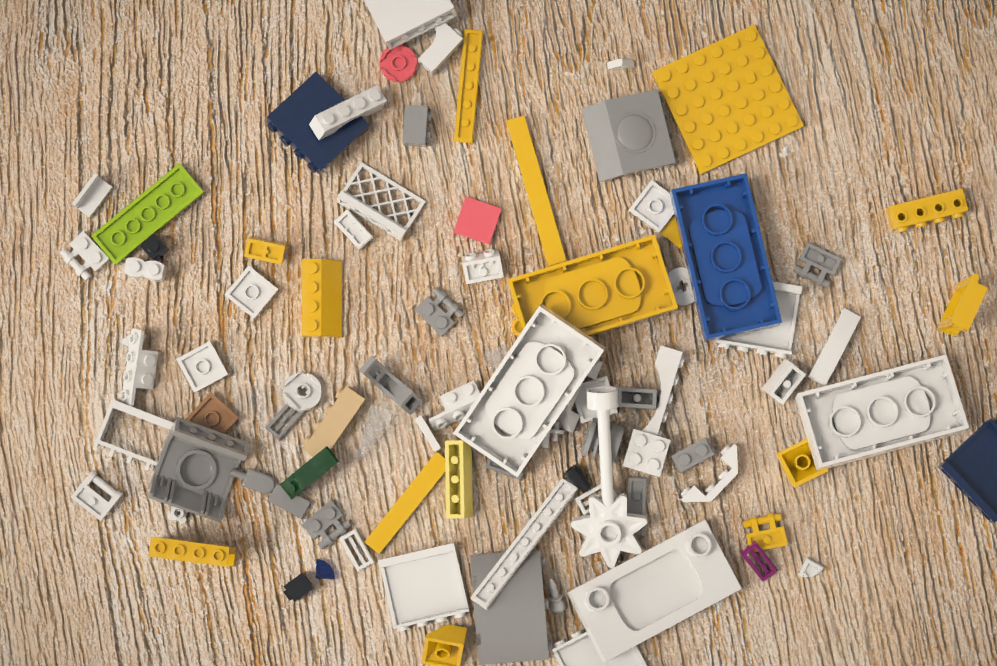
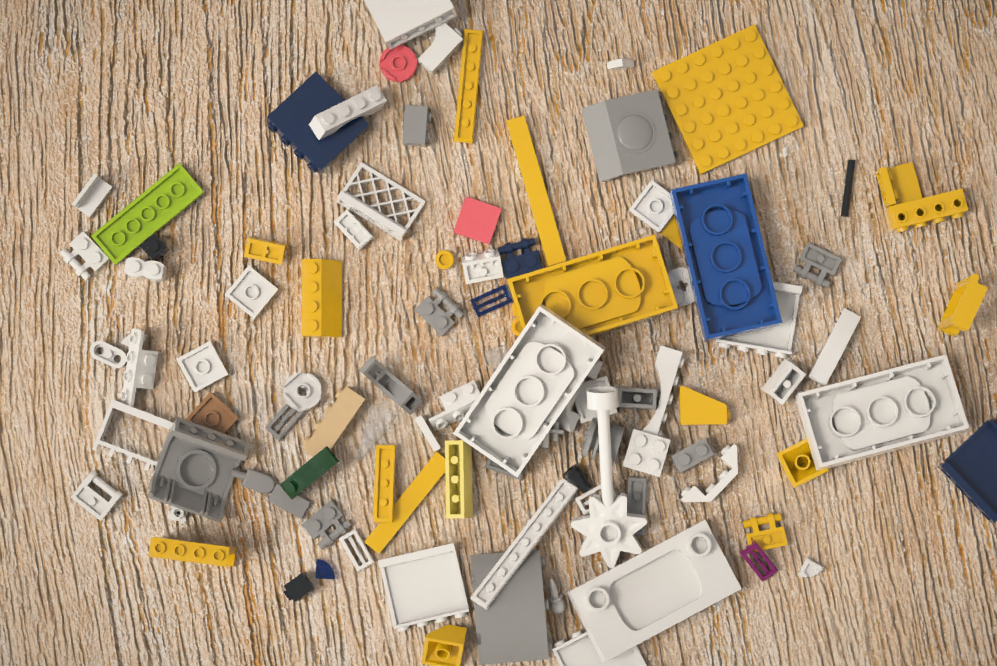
(108, 355): none -> white plate
(384, 484): none -> yellow plate
(444, 259): none -> yellow tile
(477, 307): none -> clear blue tile
(520, 264): none -> dark blue plate
(700, 409): none -> yellow slope
(848, 188): none -> black bar
(898, 184): none -> yellow bracket

